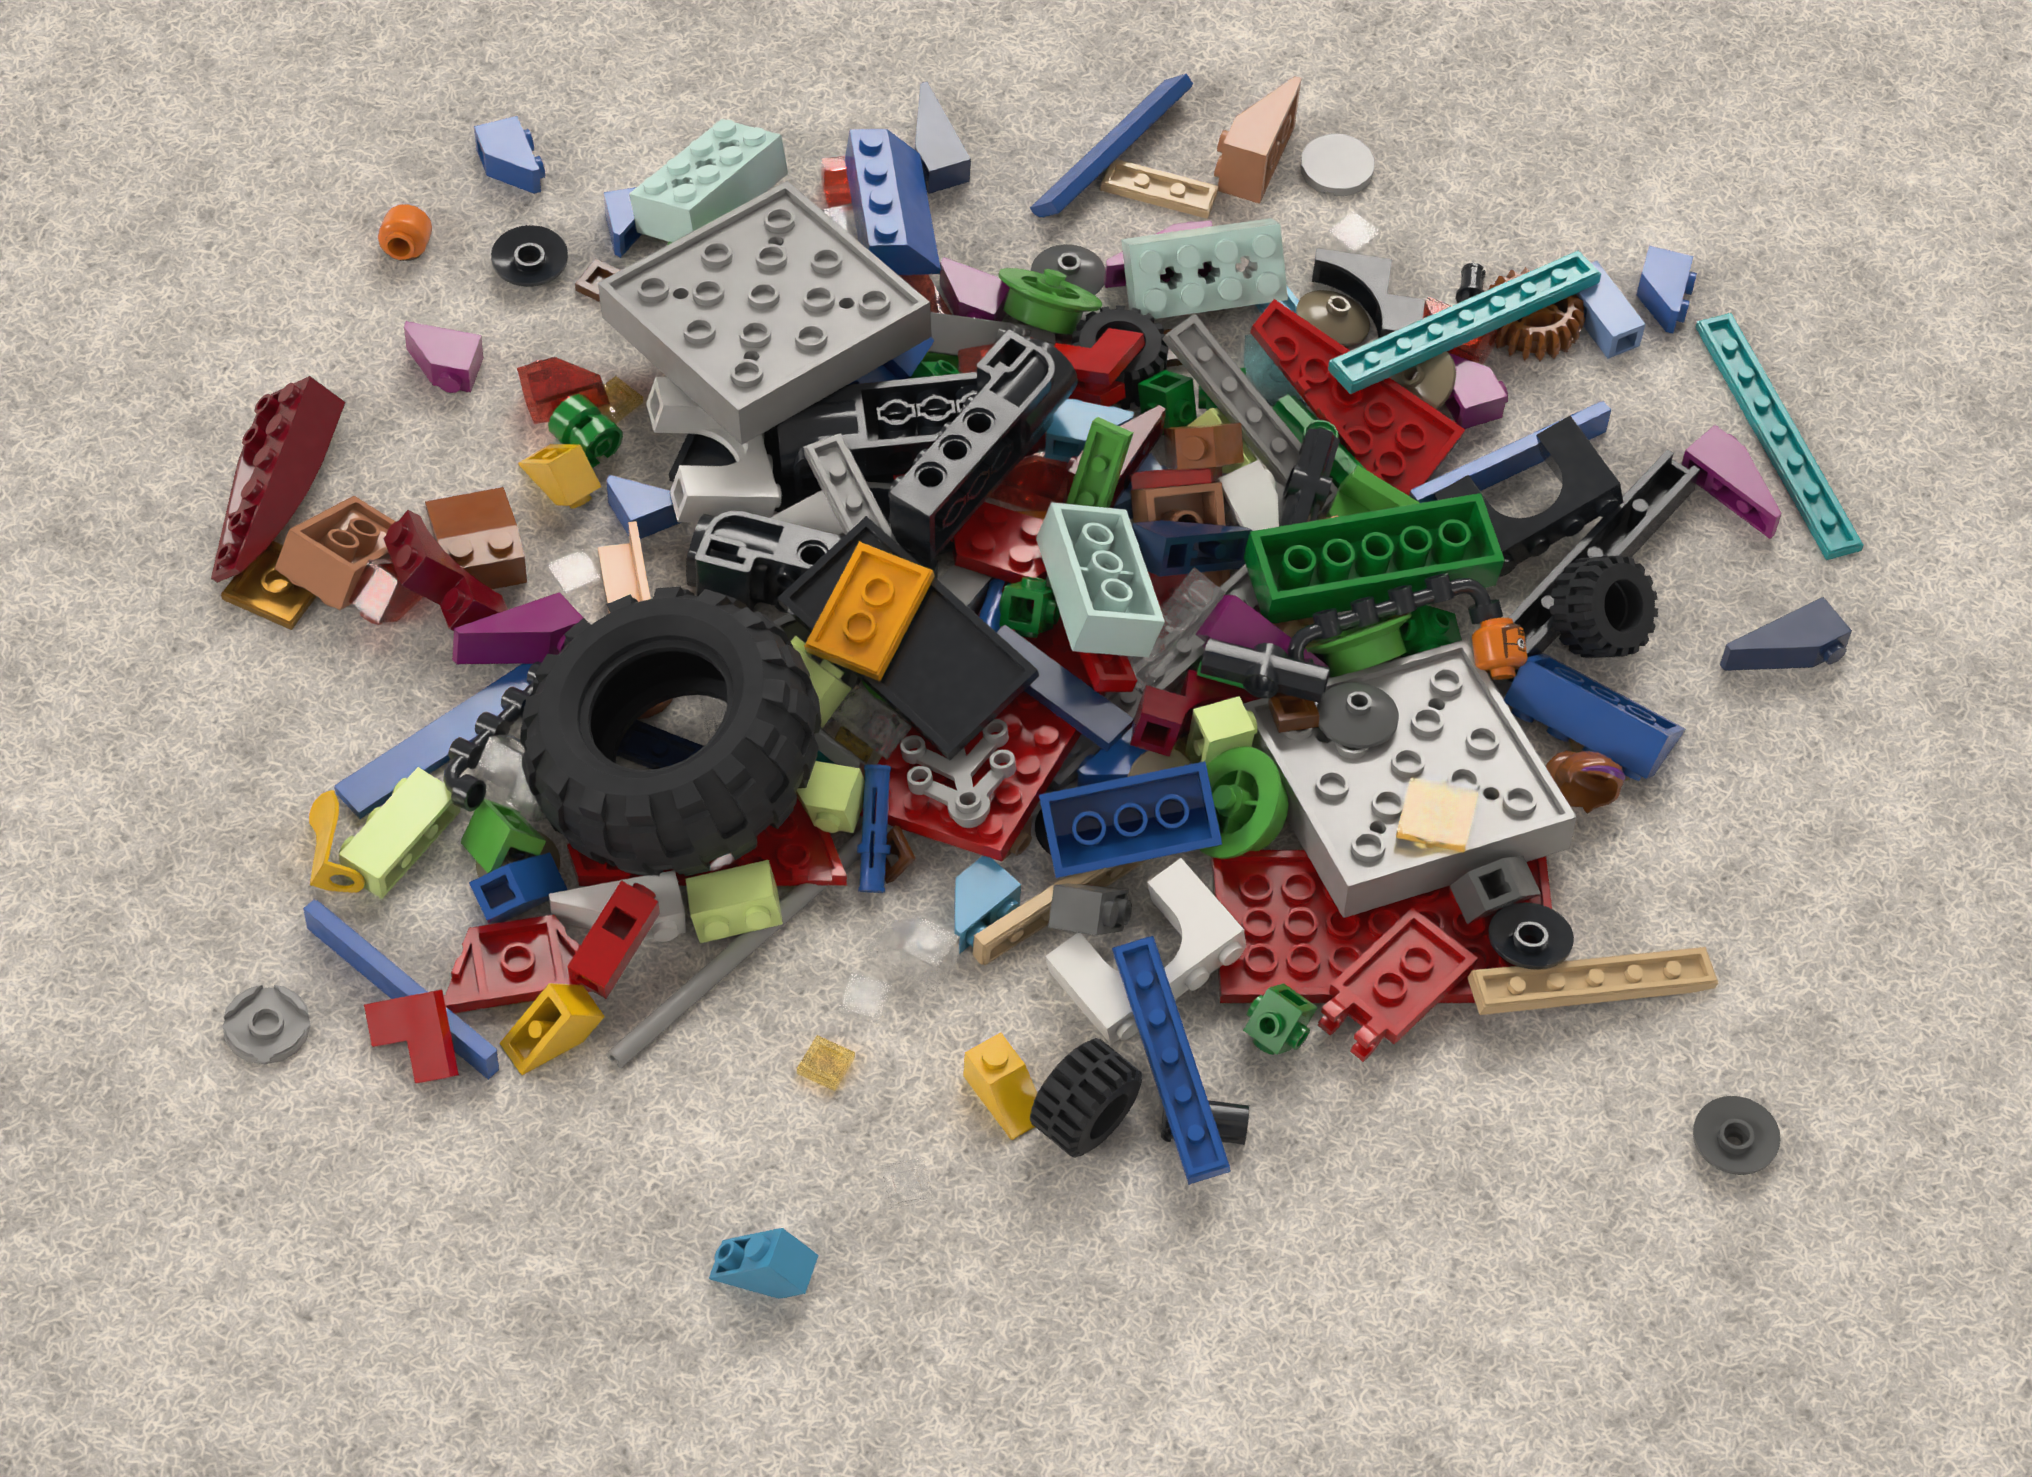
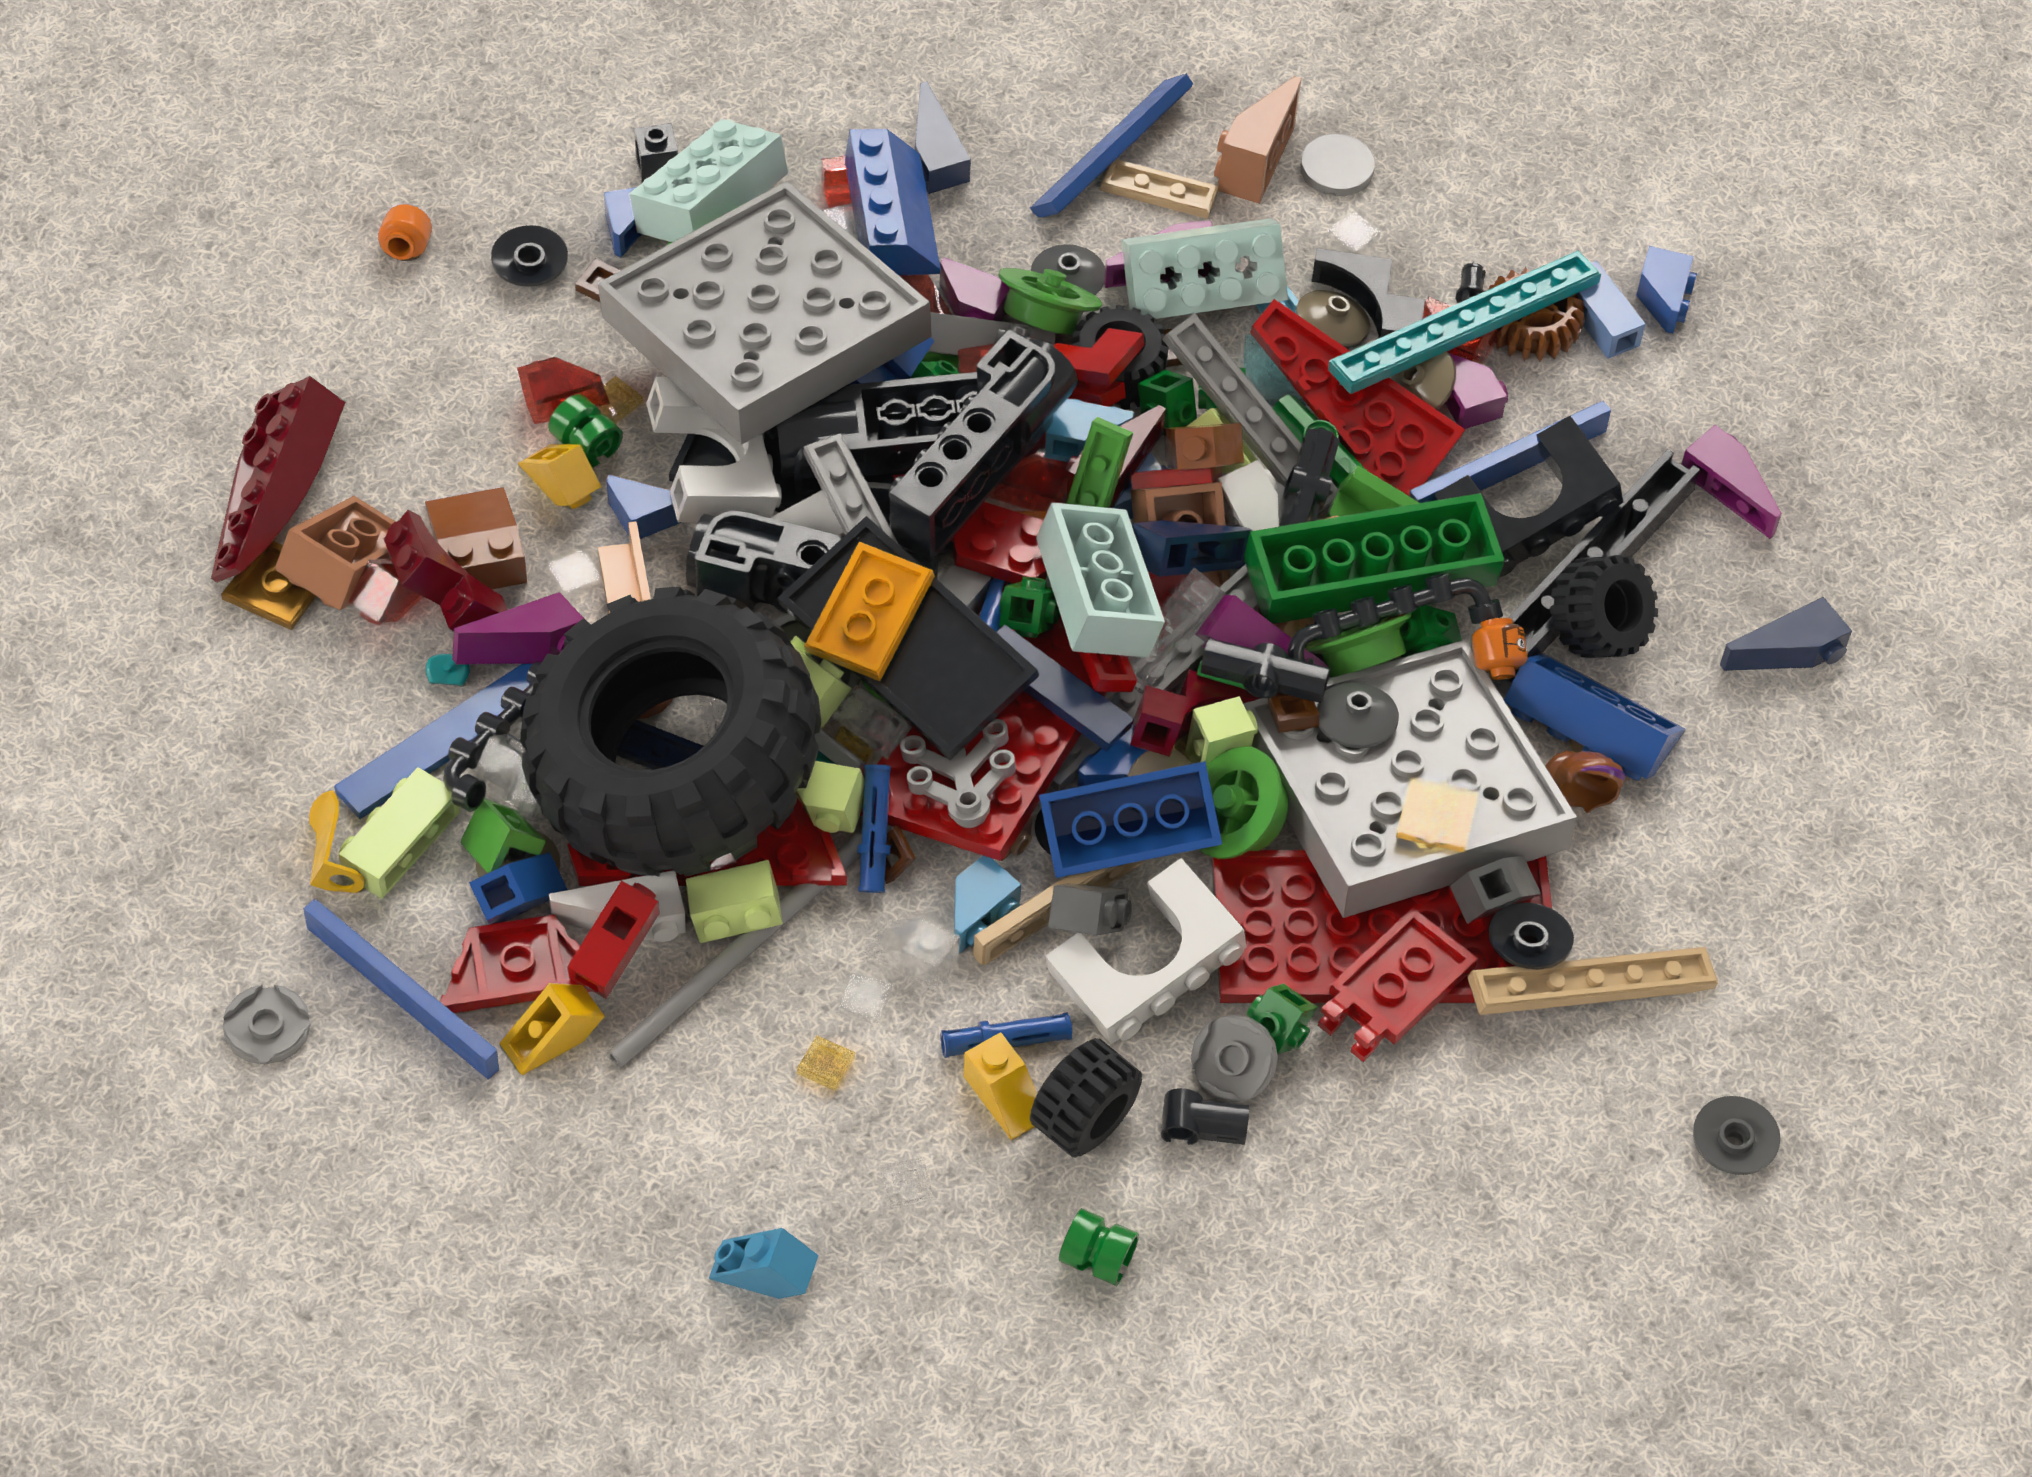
(423, 1024): red tile -> none
(444, 671): none -> teal piece
(445, 355): slope -> none
(508, 154): slope -> none
(654, 148): none -> black brick
(1017, 1033): none -> blue pin
(1098, 1247): none -> green wheel
(1171, 1060): blue tile -> none
(1234, 1058): none -> light grey tile
(1779, 436): teal tile -> none

